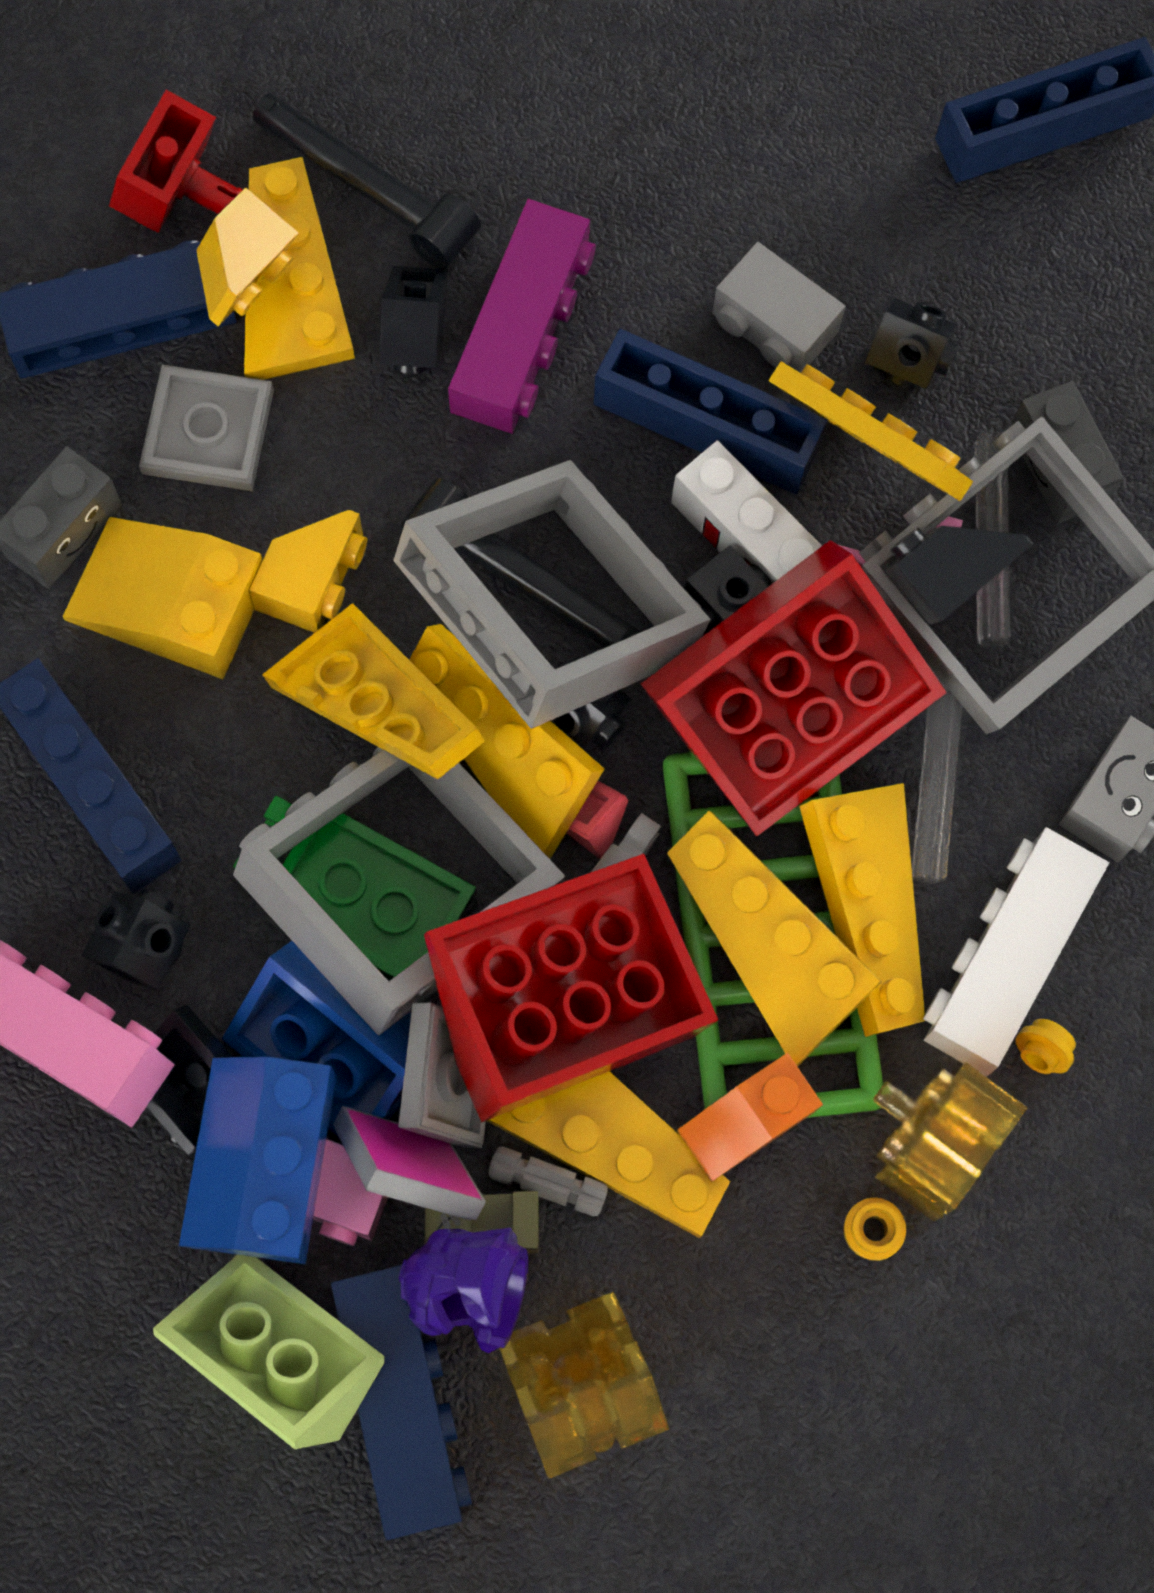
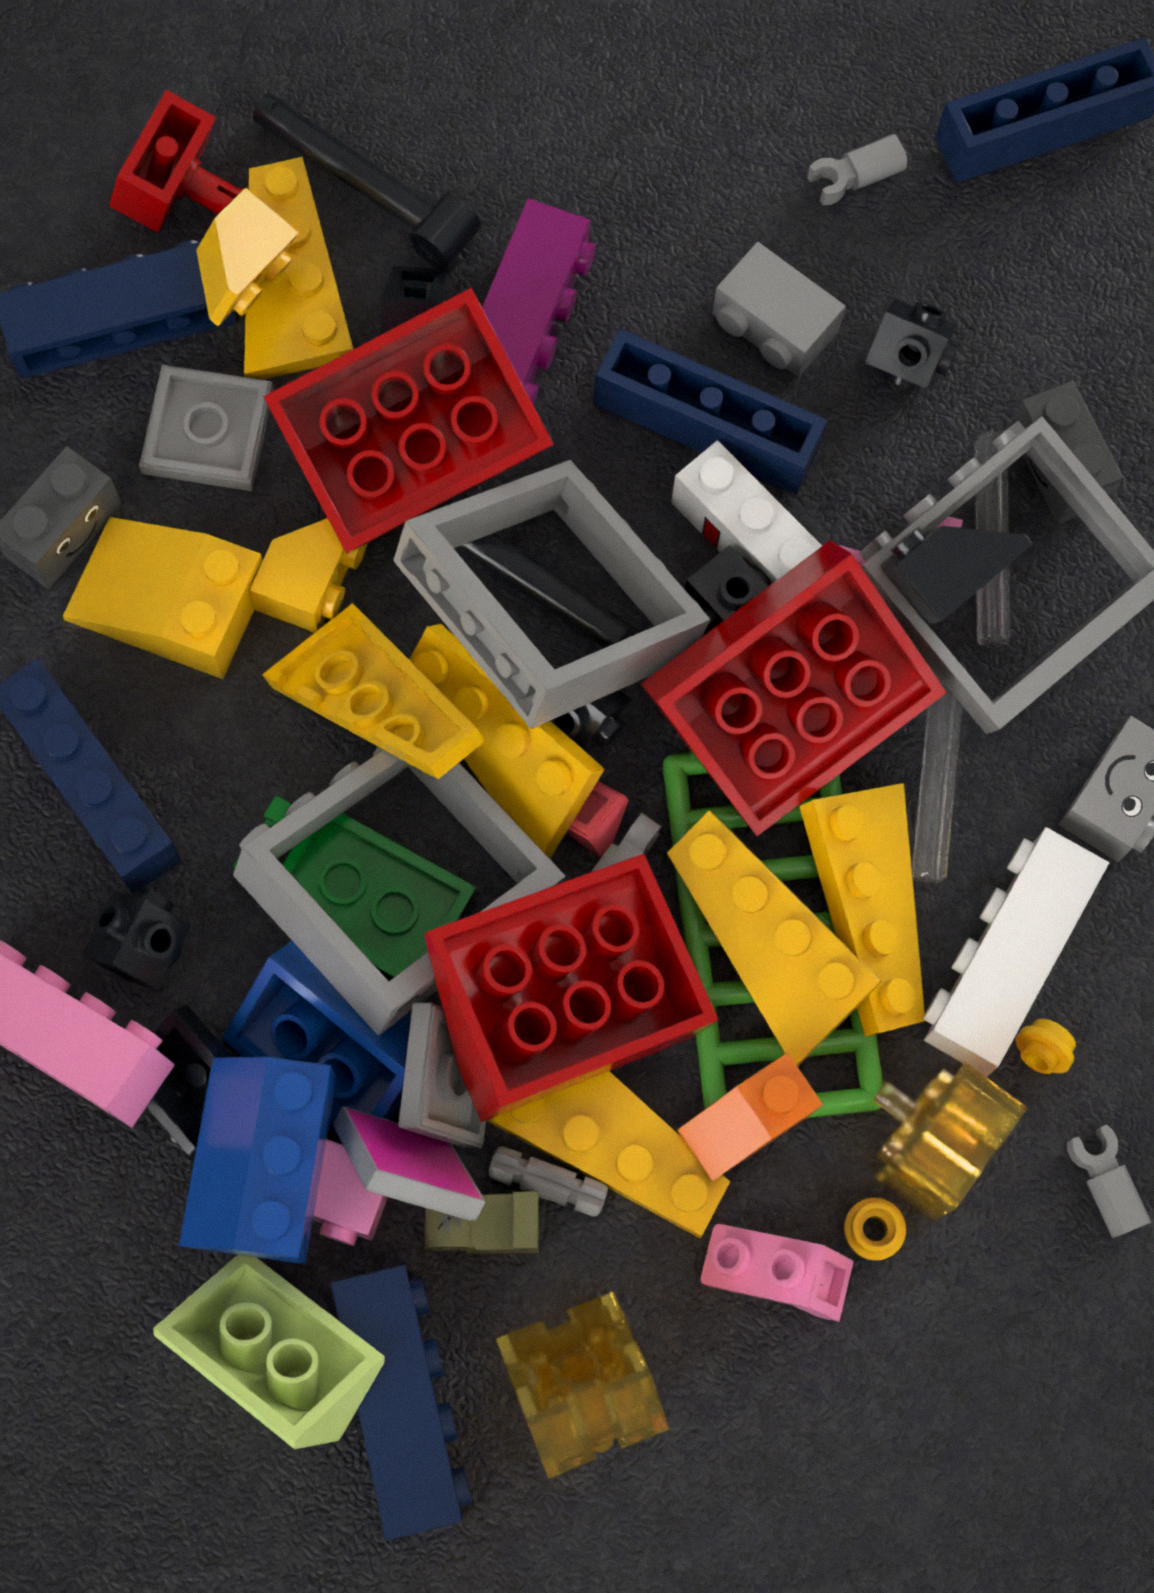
(408, 420): none -> red slope
(467, 1281): dark purple helmet -> none
(778, 1270): none -> bright pink bracket
(859, 167): none -> light grey bar
(888, 437): yellow wing -> none
(1110, 1184): none -> light grey bar

